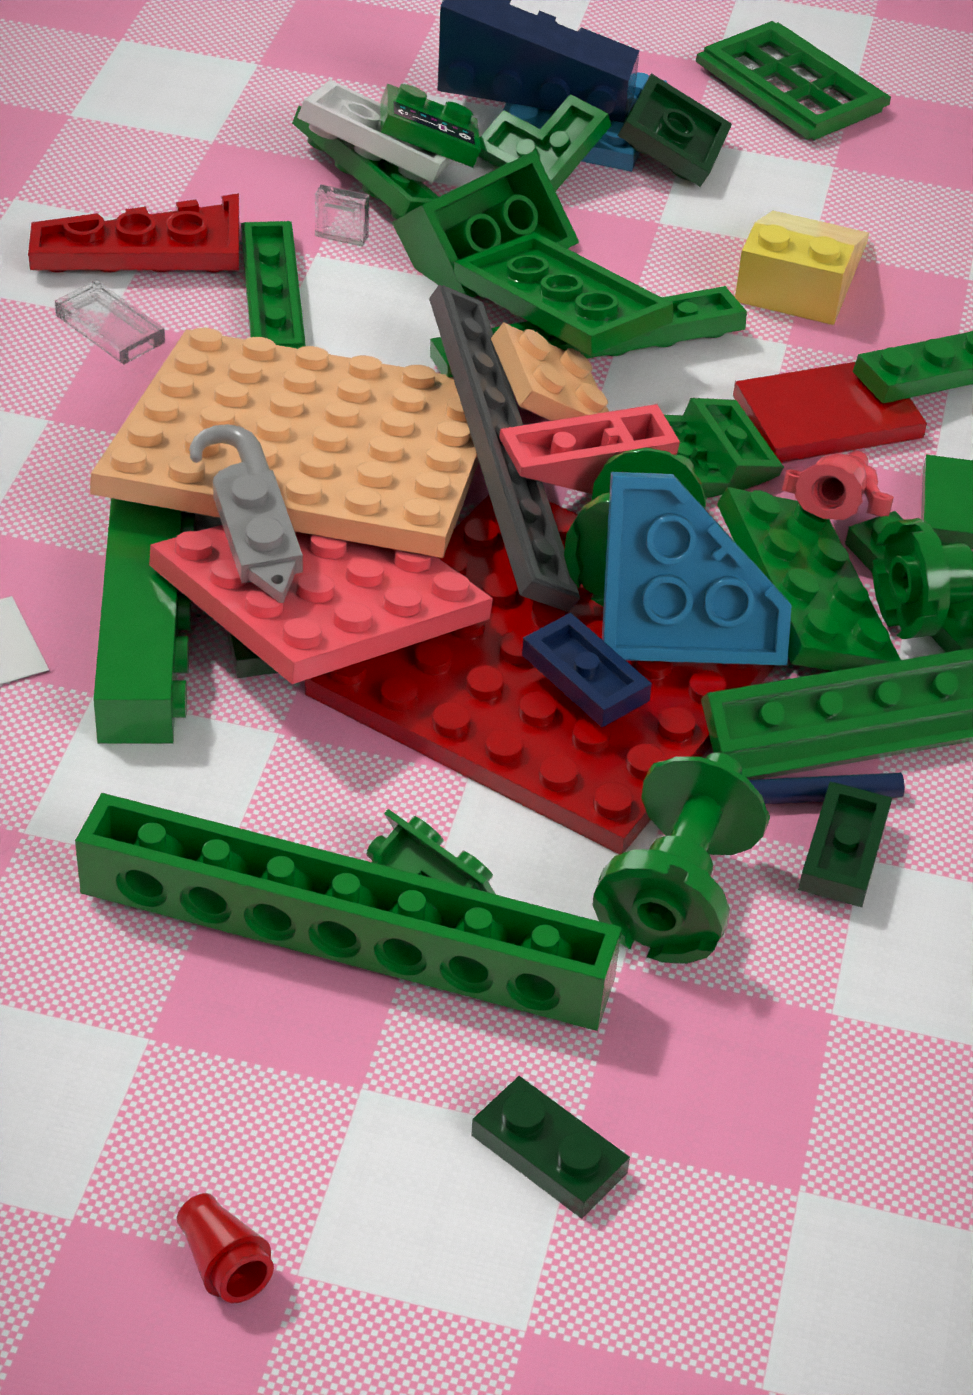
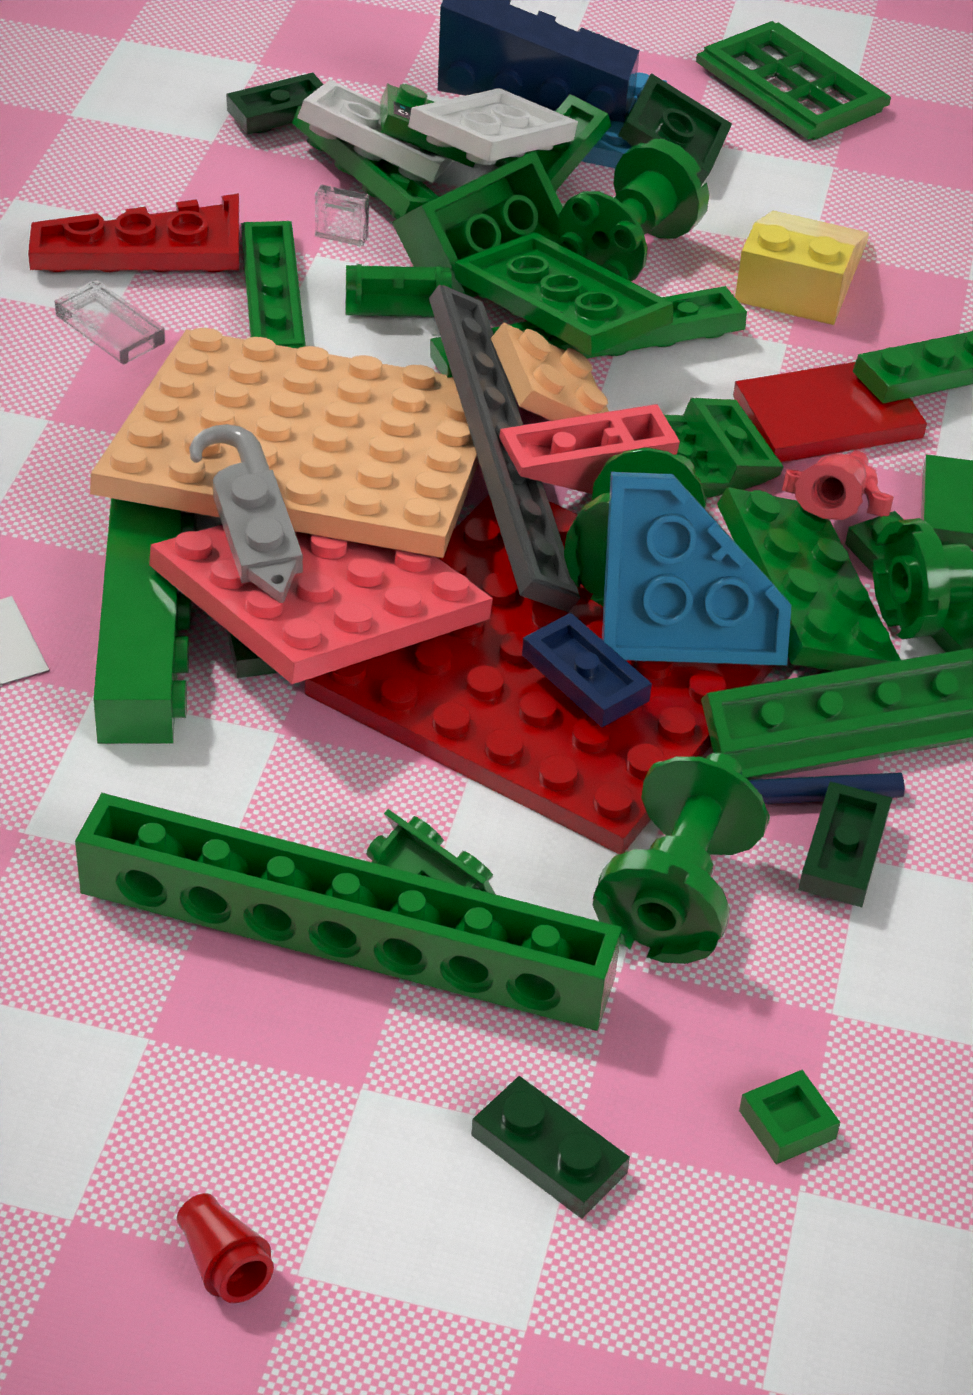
(270, 104): none -> dark green plate
(393, 290): none -> green hinge
(492, 125): none -> white plate
(653, 196): none -> green piece
(789, 1116): none -> green tile

